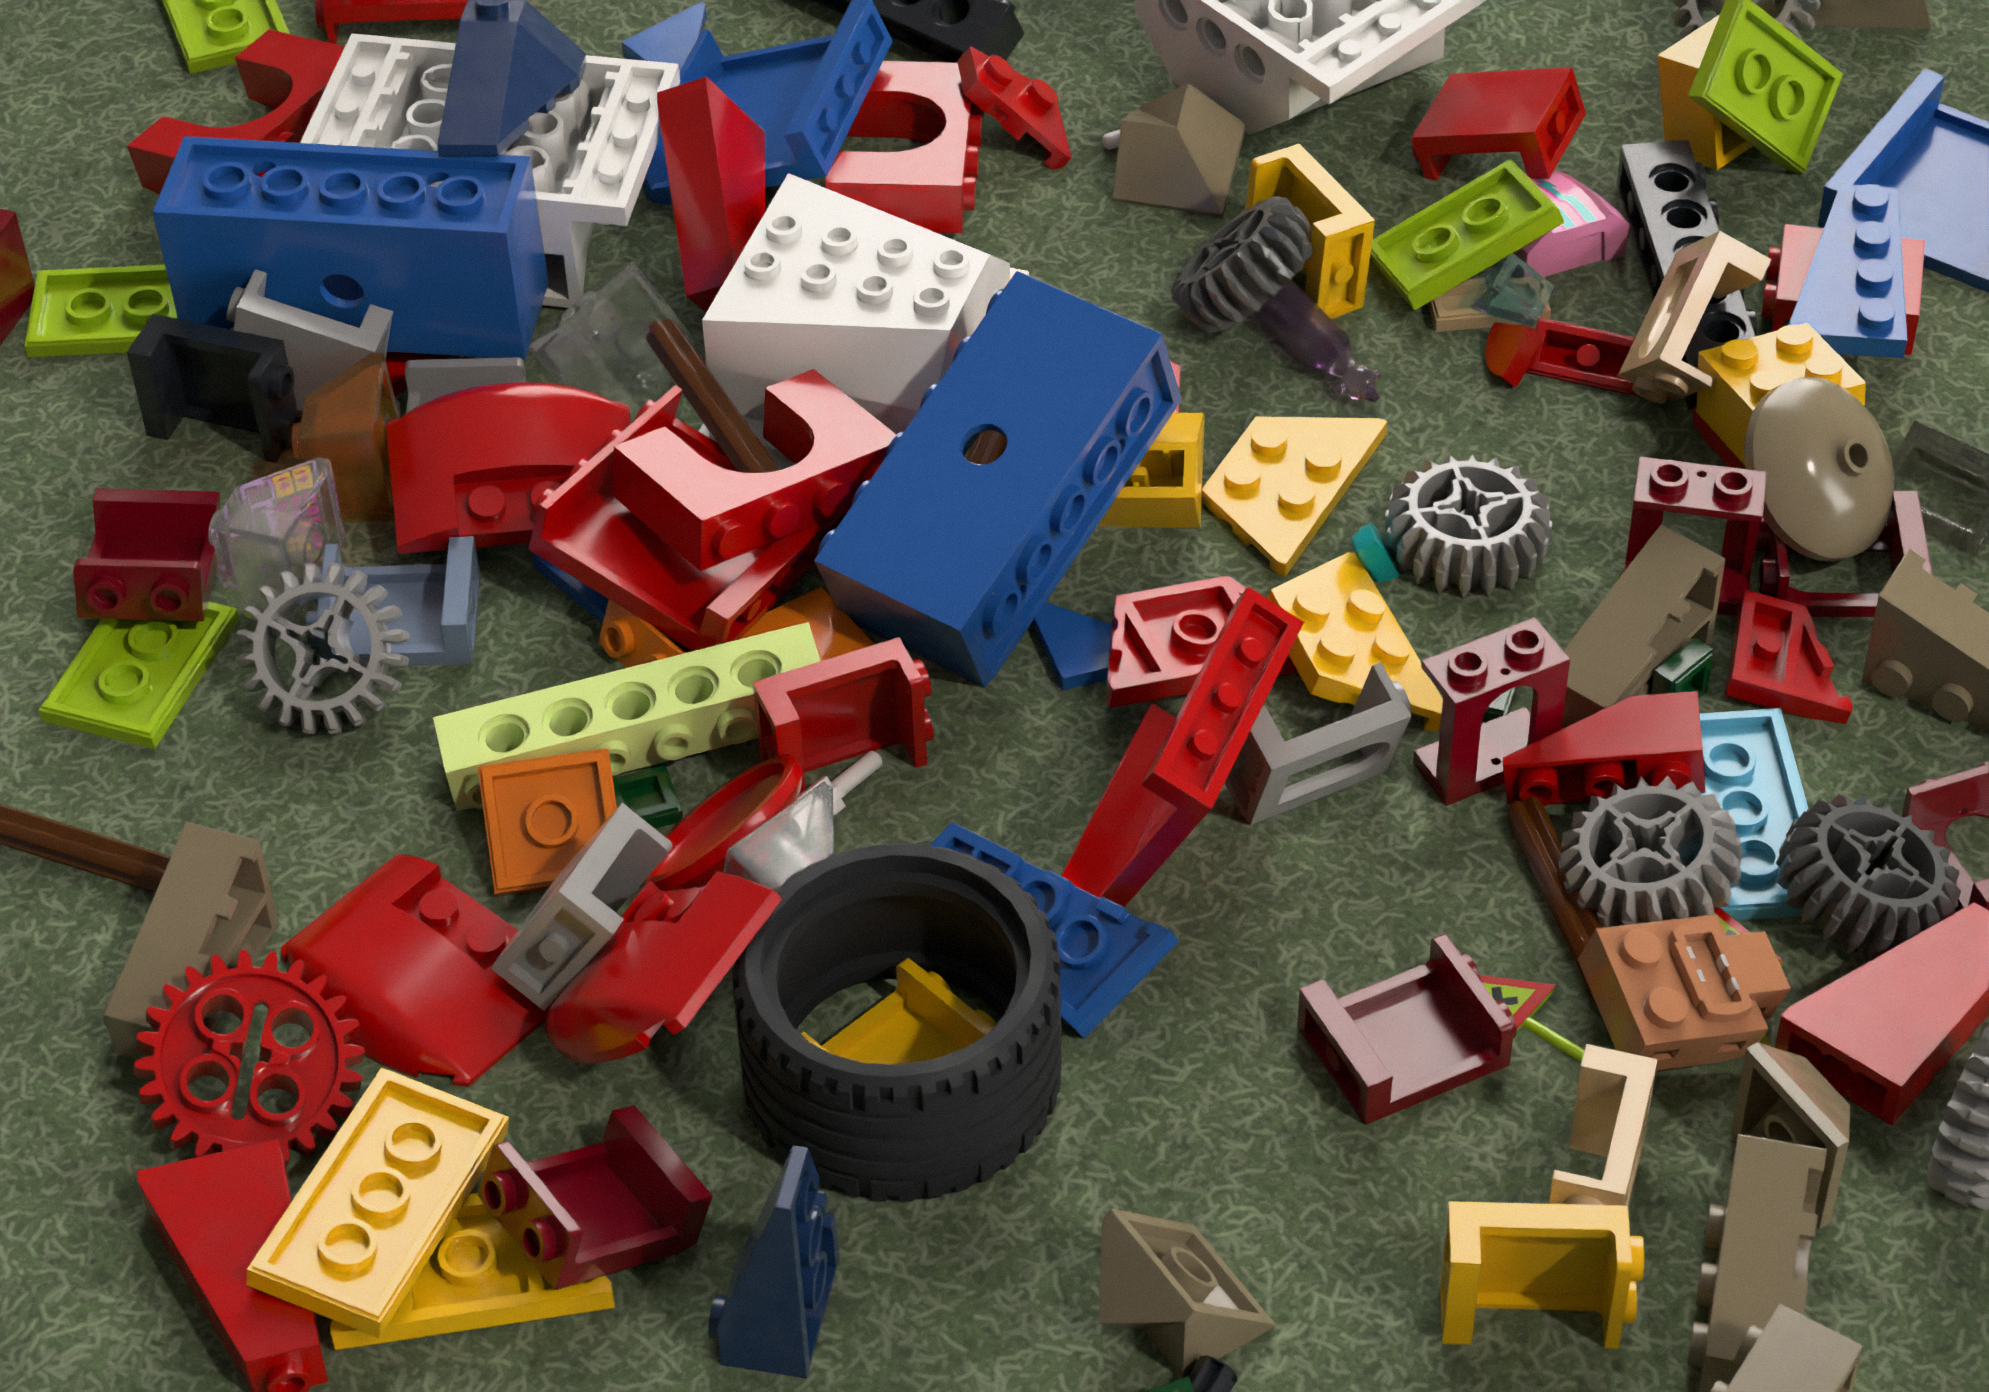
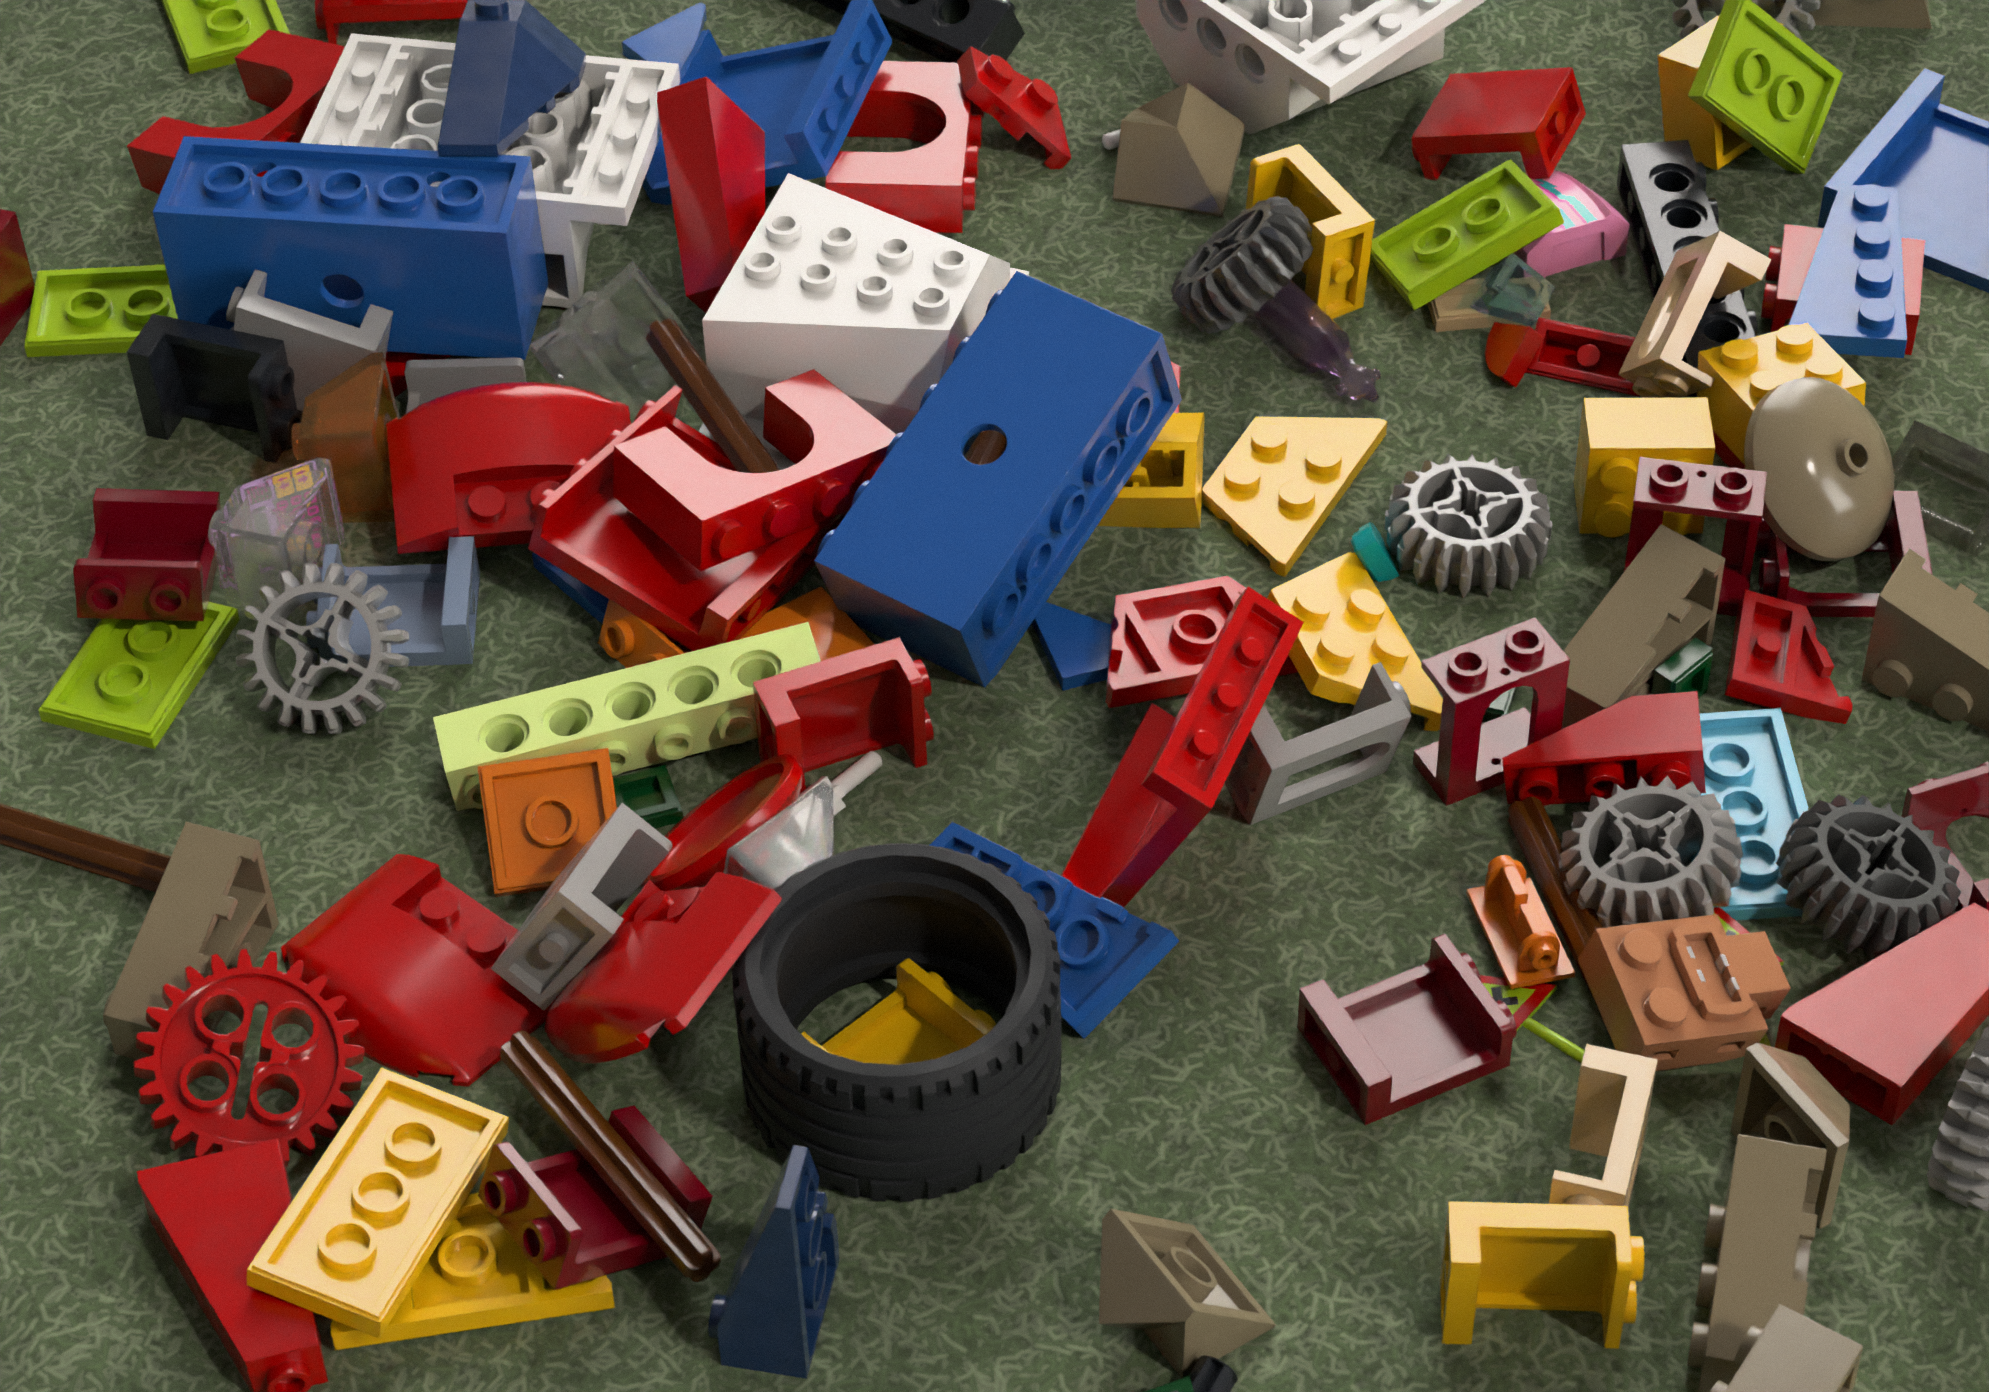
(611, 1157): none -> reddish brown axle
(1518, 926): none -> orange hinge
(1609, 449): none -> yellow brick

